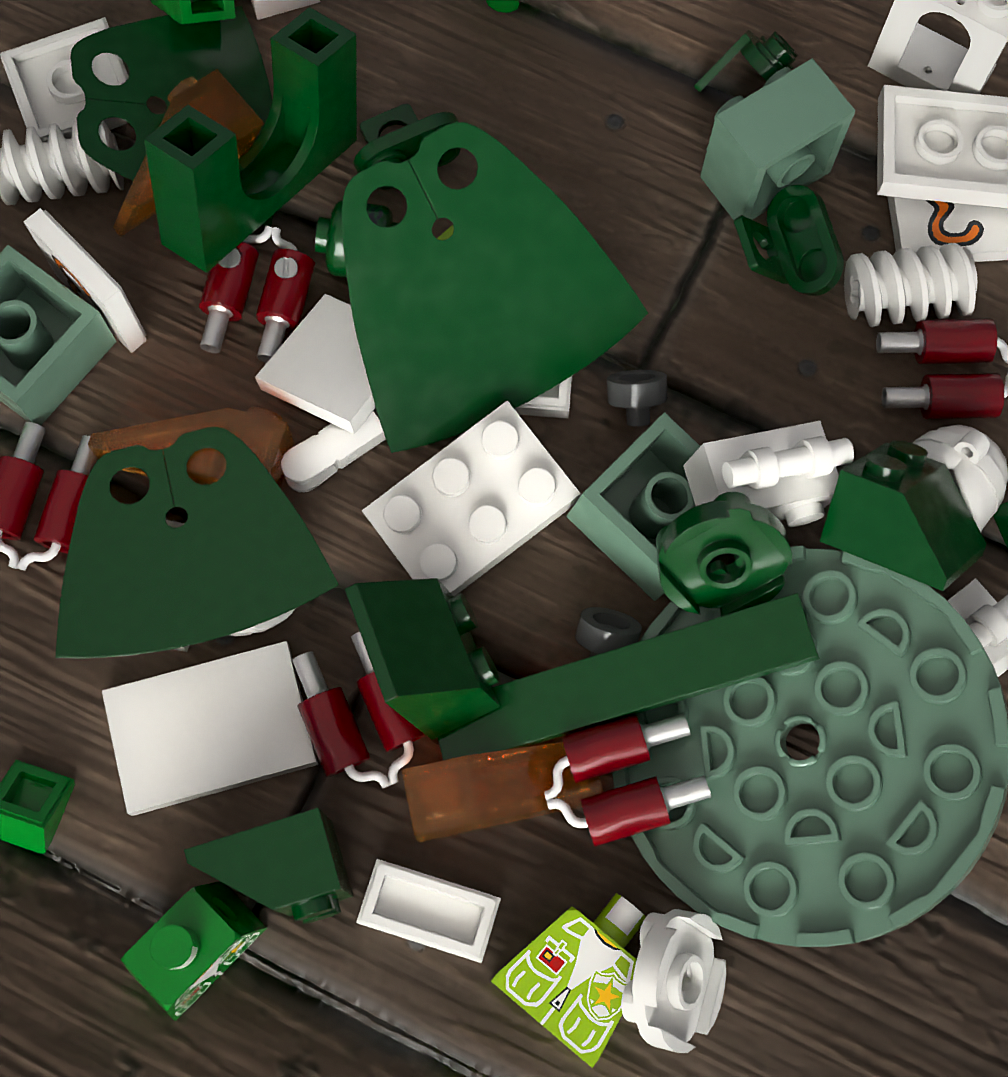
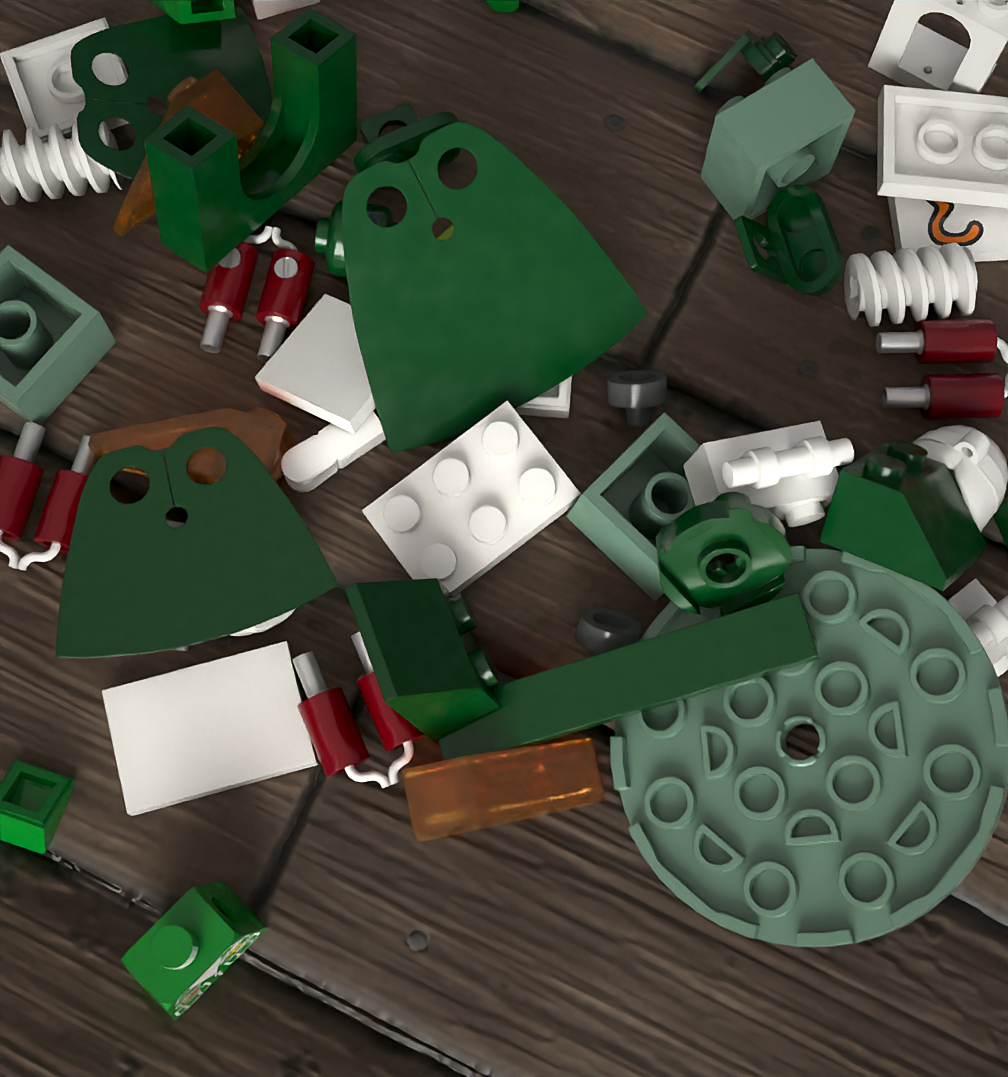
(86, 278): white tile -> none
(281, 864): dark green slope -> none
(429, 910): white tile -> none
(577, 976): torso -> none
(628, 807): dark red piece -> none
(675, 980): white plate -> none

